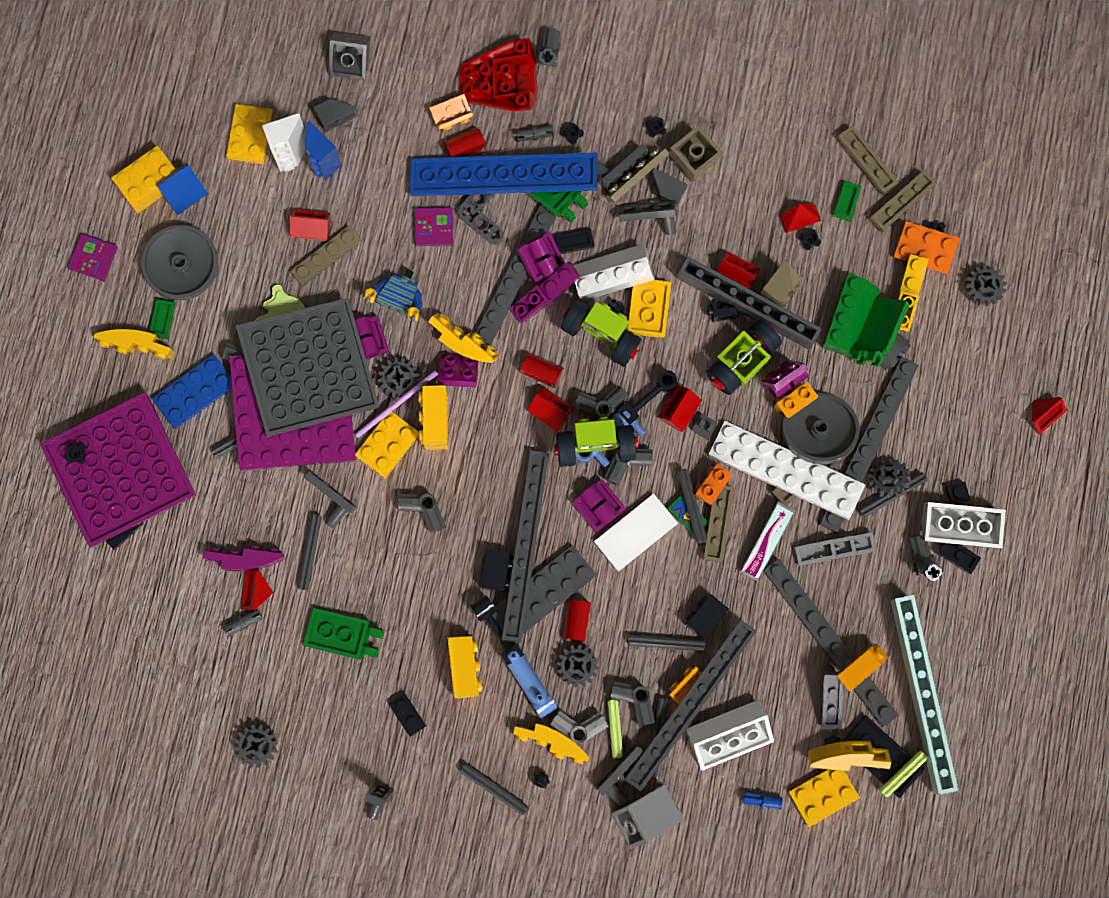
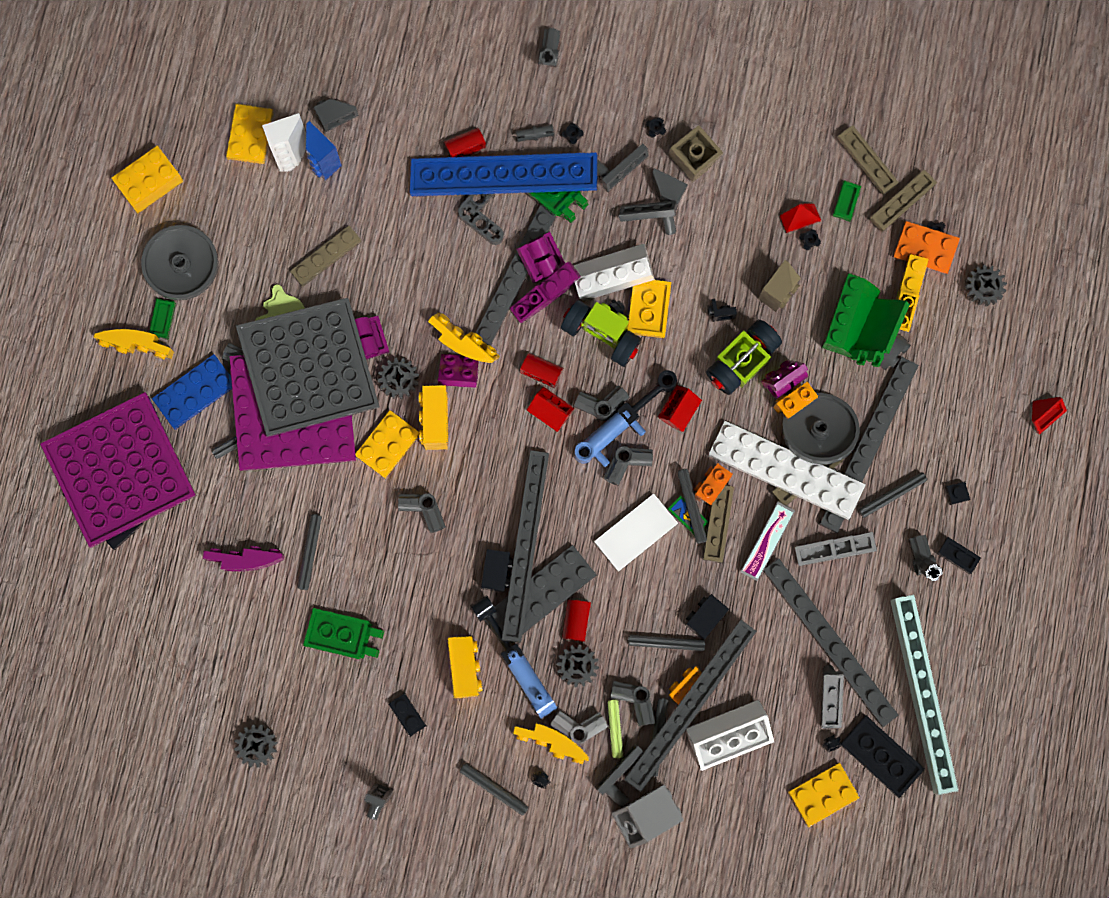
(71, 449): black plate -> none
(92, 257): magenta tile -> none
(182, 188): blue tile -> none
(242, 622): dark grey pin -> none
(254, 590): red slope -> none
(310, 224): brick -> none
(344, 504): dark grey piece -> none
(349, 55): flat silver slope -> none
(398, 294): torso -> none
(398, 402): lavender axle -> none
(434, 226): magenta tile -> none
(451, 112): light orange bracket -> none
(502, 77): red wedge -> none
(574, 241): black tile -> none
(595, 437): brick -> none
(599, 505): magenta plate -> none
(631, 178): dark tan plate -> none
(704, 426): dark grey tile -> none
(738, 270): red brick -> none
(748, 302): dark grey brick -> none
(762, 800): blue axle -> none
(844, 754): yellow slope -> none
(862, 666): light orange slope -> none
(889, 478): dark grey gear -> none
(898, 778): yellowish green axle -> none
(963, 524): white slope -> none

